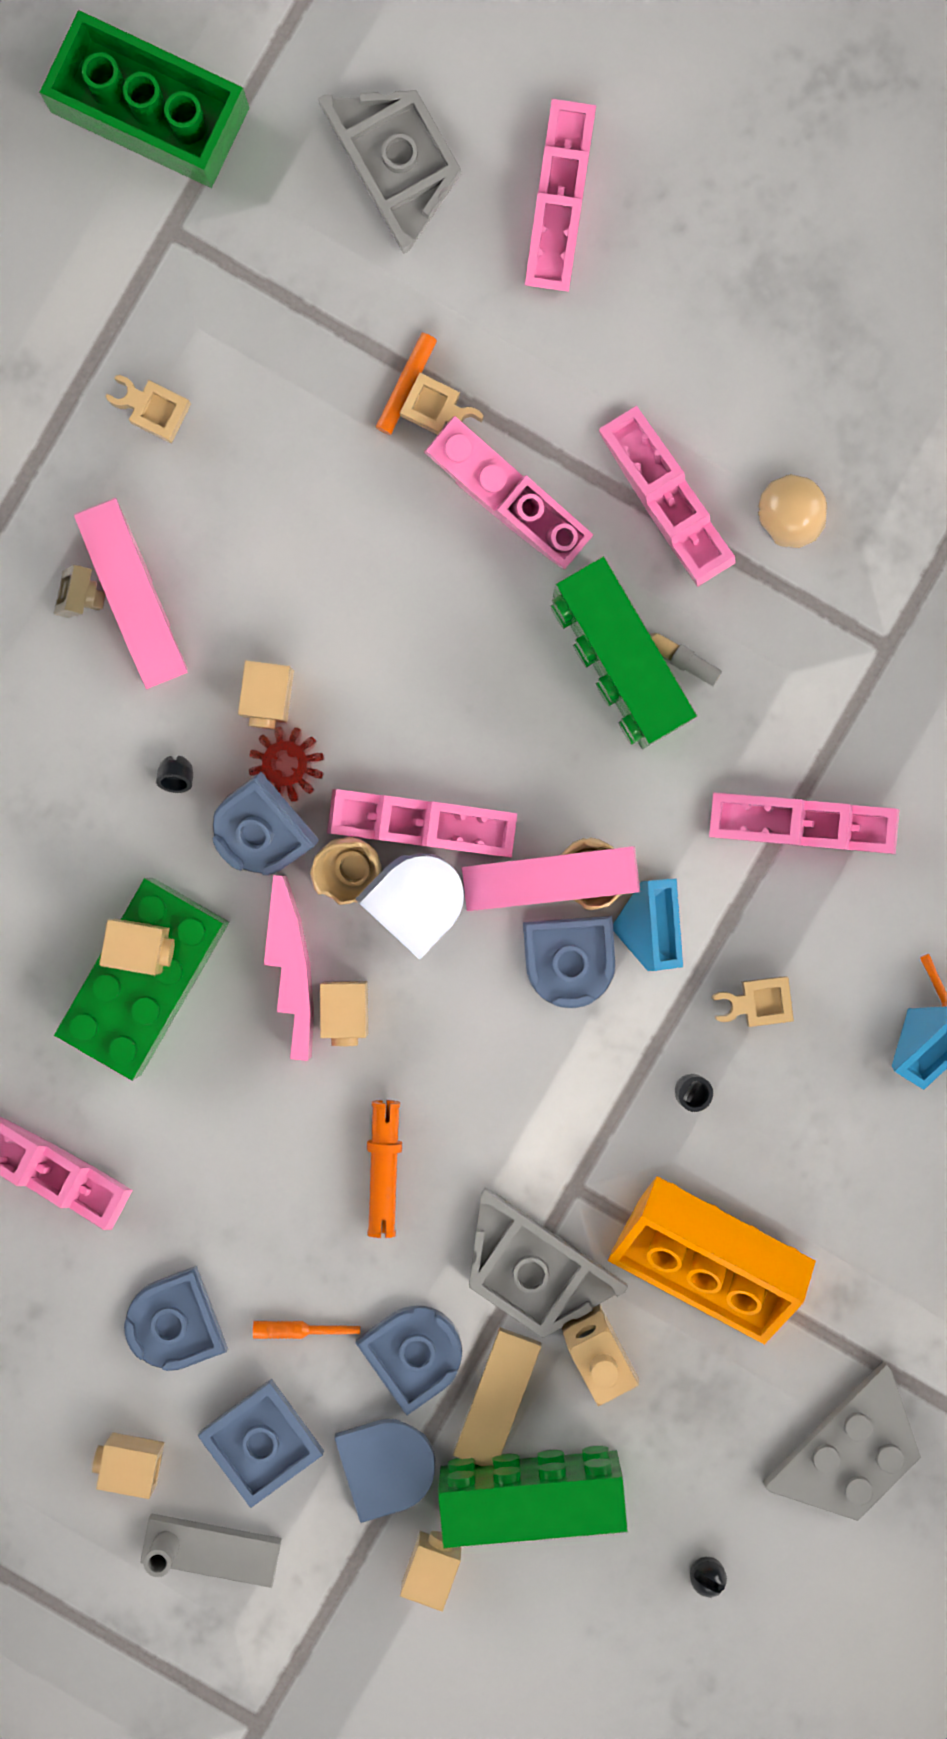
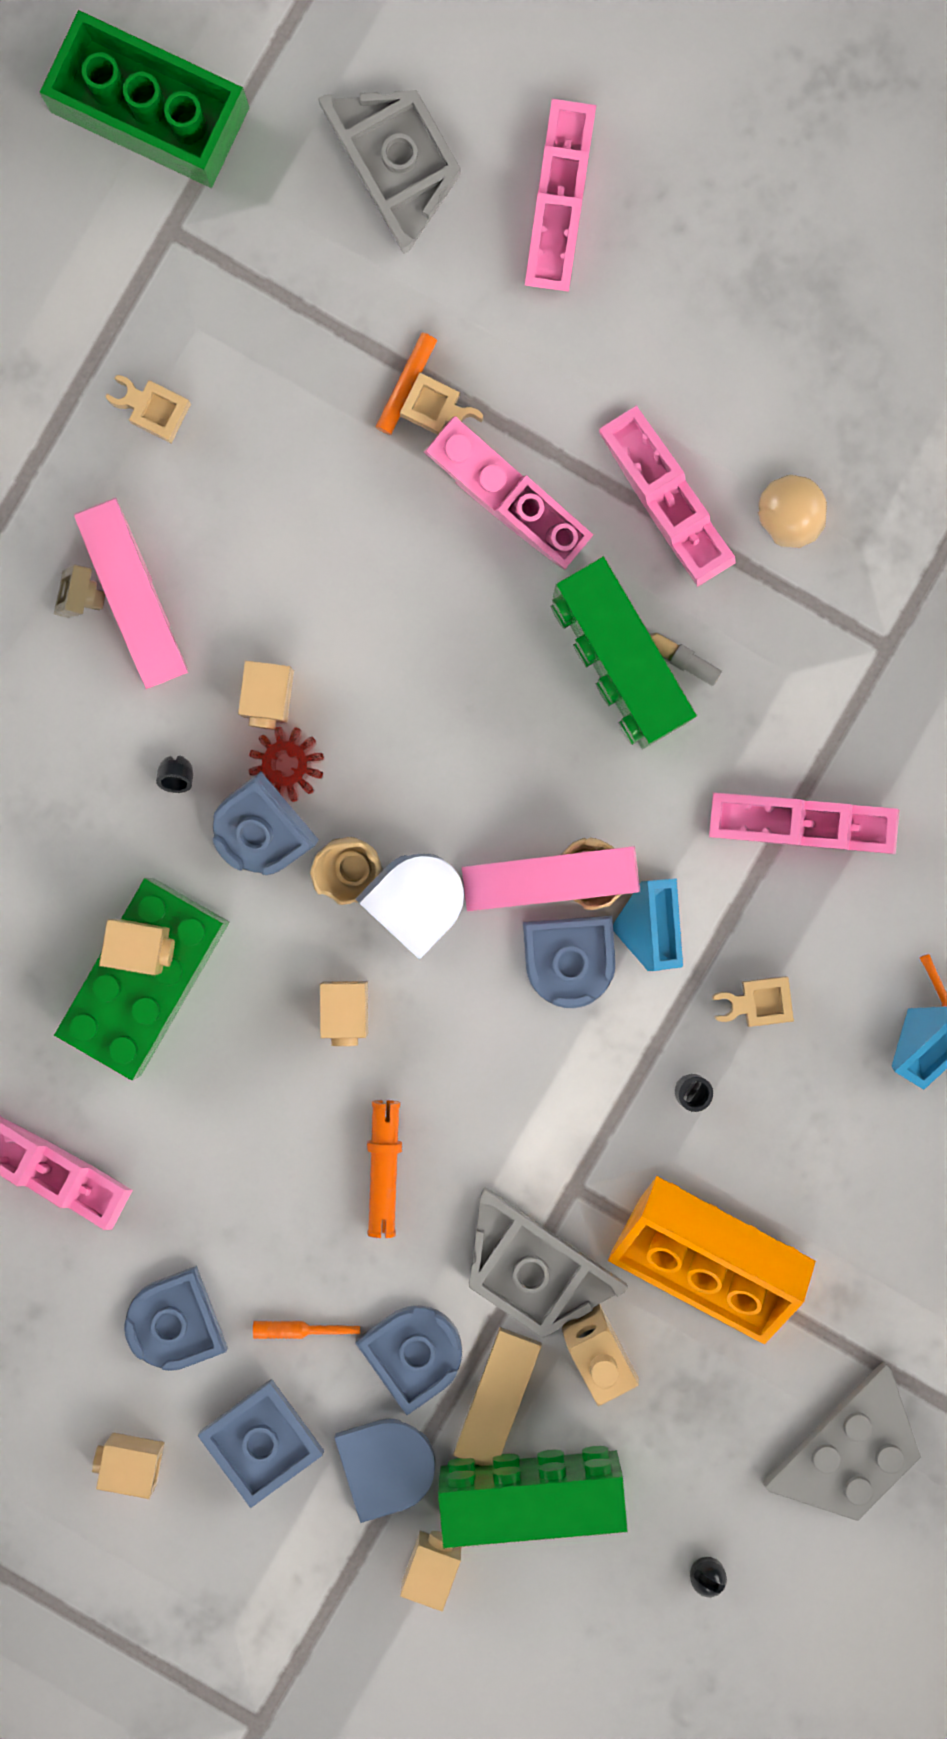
(209, 1551): light grey piece -> none
(288, 949): bright pink slope -> none
(422, 823): bright pink slope -> none

